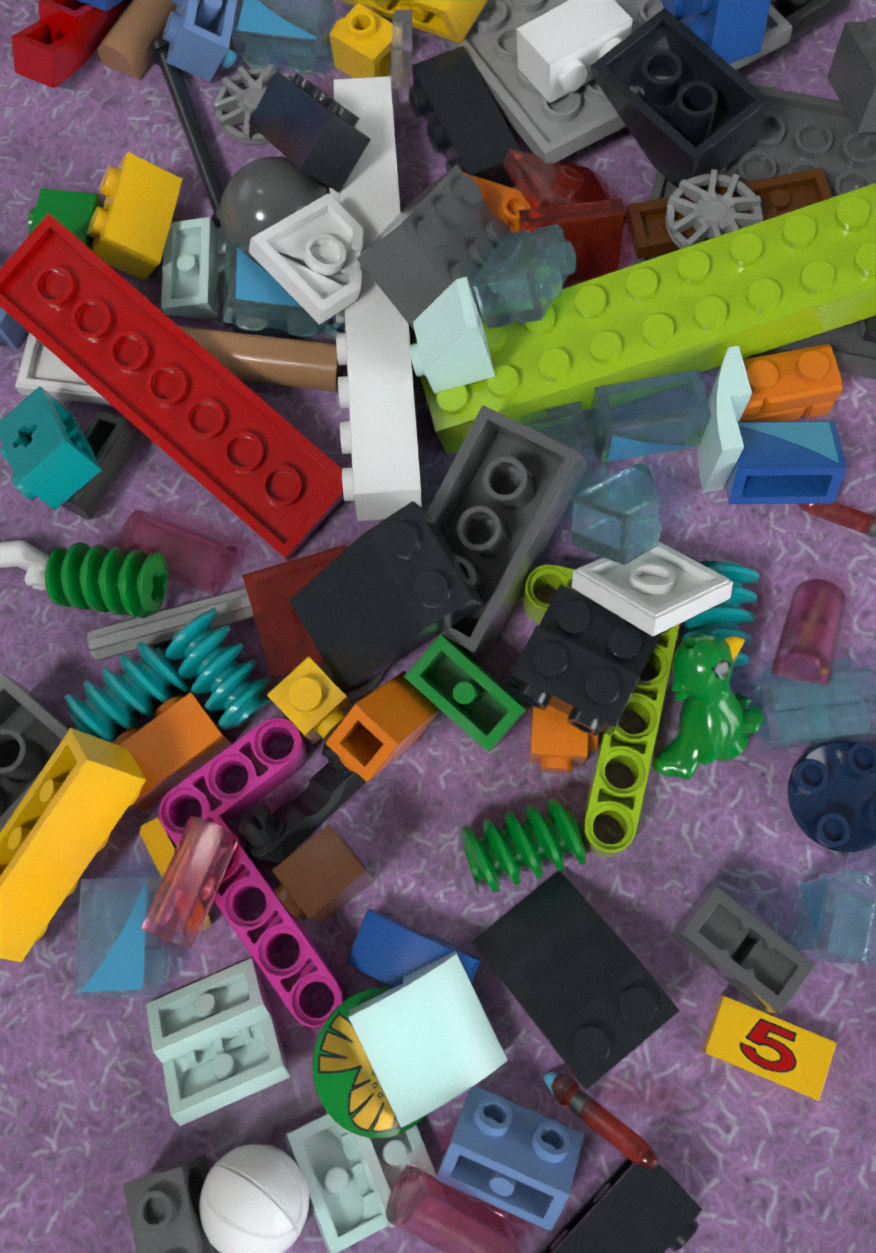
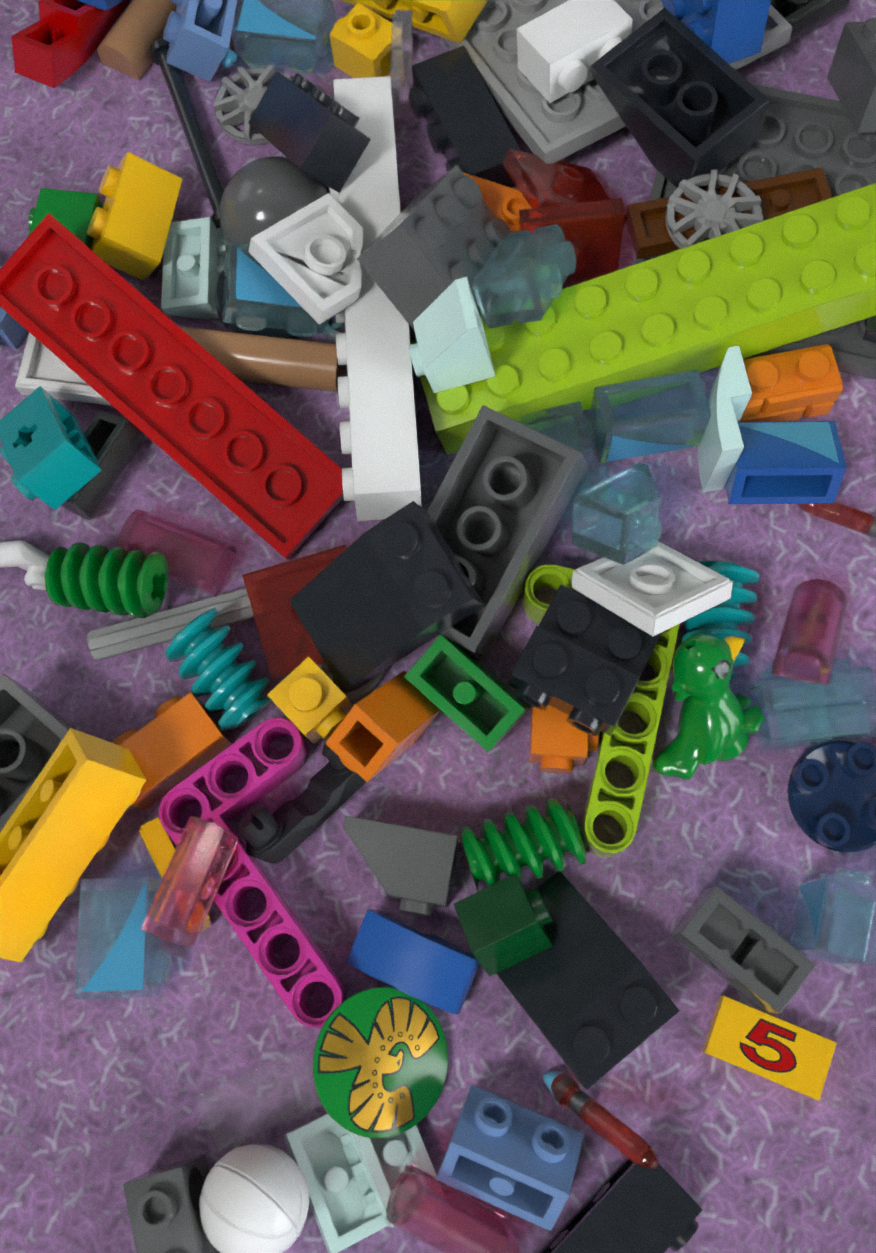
(125, 694): teal piece -> none
(216, 1042): light aqua slope -> none
(321, 877): reddish brown brick -> none
(407, 862): none -> dark grey slope
(427, 1038): light aqua slope -> none
(504, 924): none -> dark green brick

